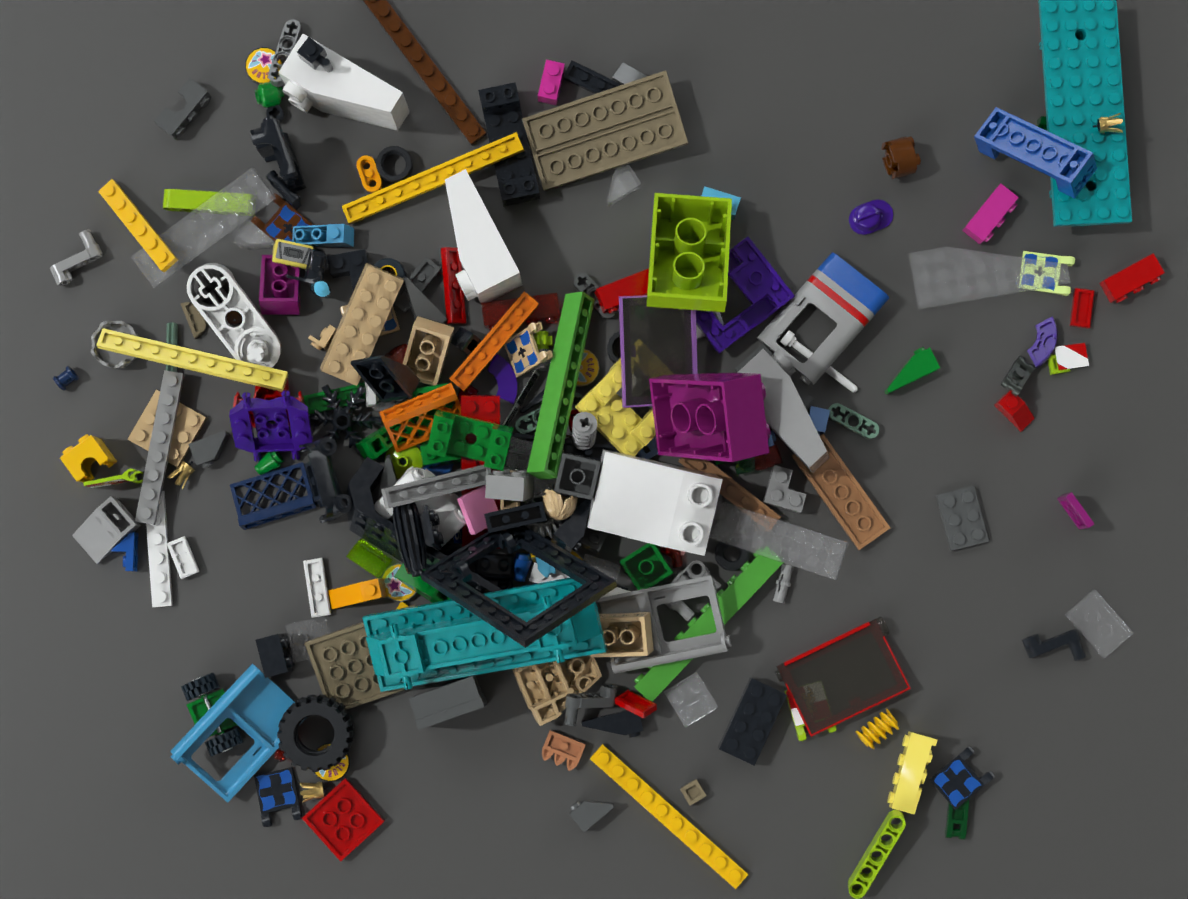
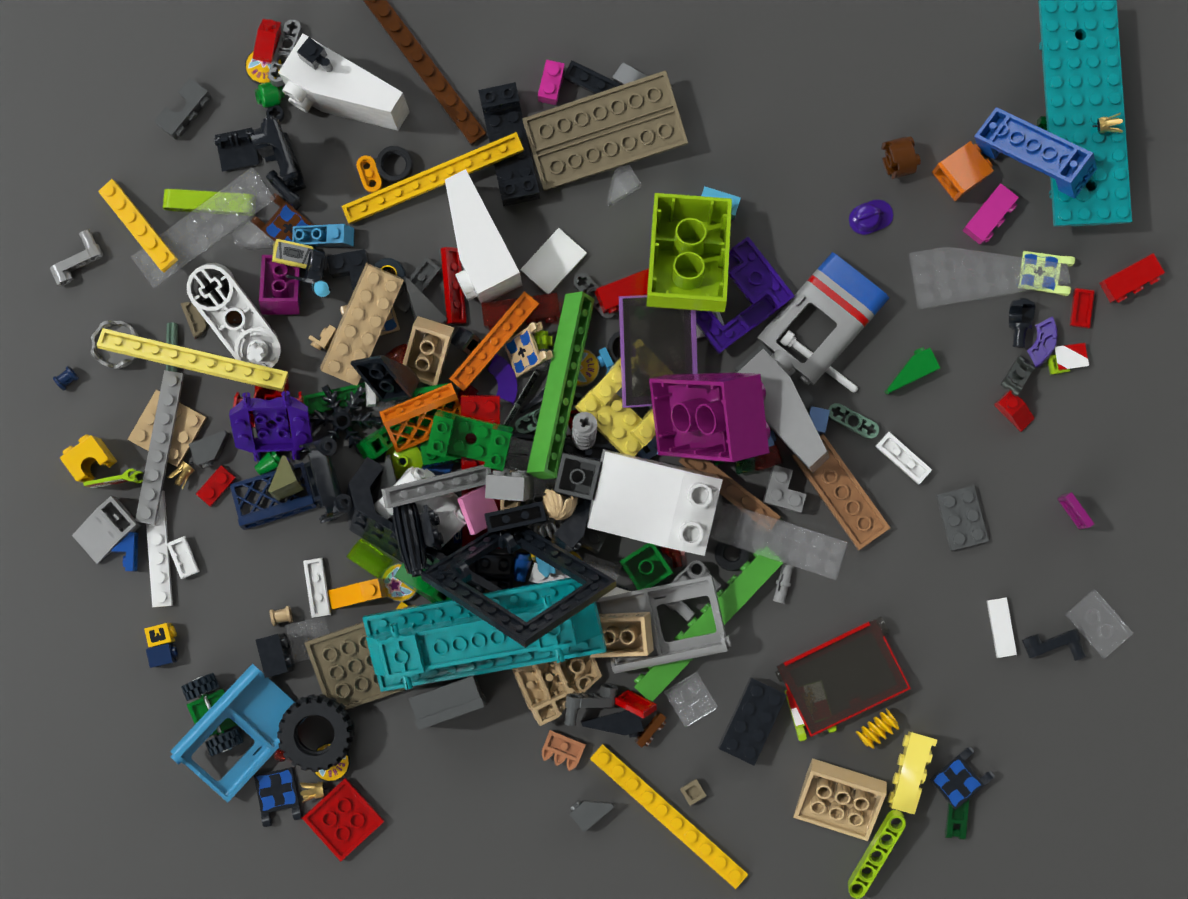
(160, 634): none -> yellow brick
(161, 655): none -> dark blue brick
(216, 486): none -> red plate
(236, 149): none -> black hinge
(267, 40): none -> red slope
(281, 616): none -> tan bush
(285, 481): none -> olive slope
(553, 261): none -> white tile
(605, 359): none -> dark azure plate
(656, 723): none -> reddish brown plate
(840, 799): none -> tan slope
(903, 458): none -> white plate
(962, 170): none -> orange slope
(1001, 627): none -> white tile
(1020, 319): none -> black piece

